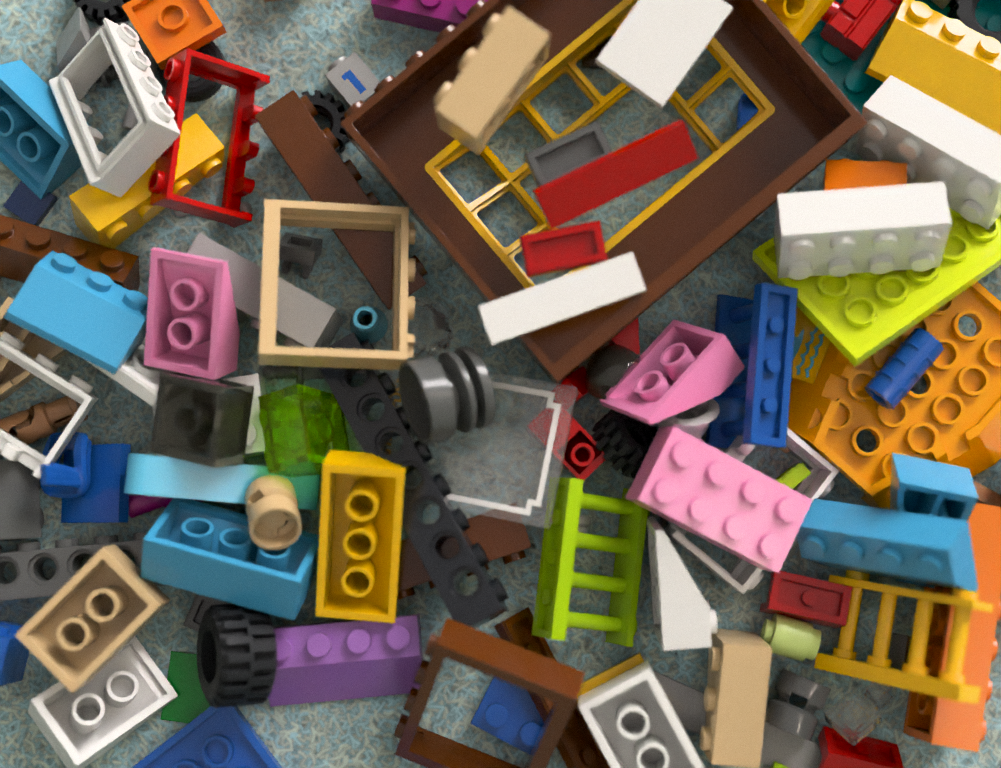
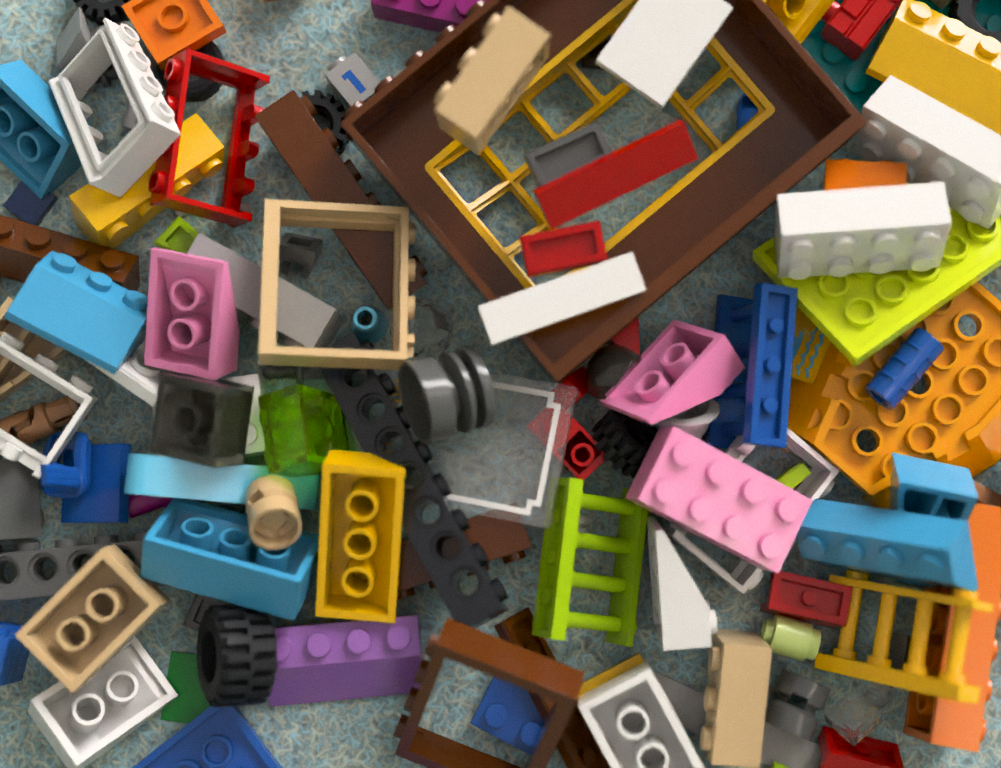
(177, 236): none -> lime tile

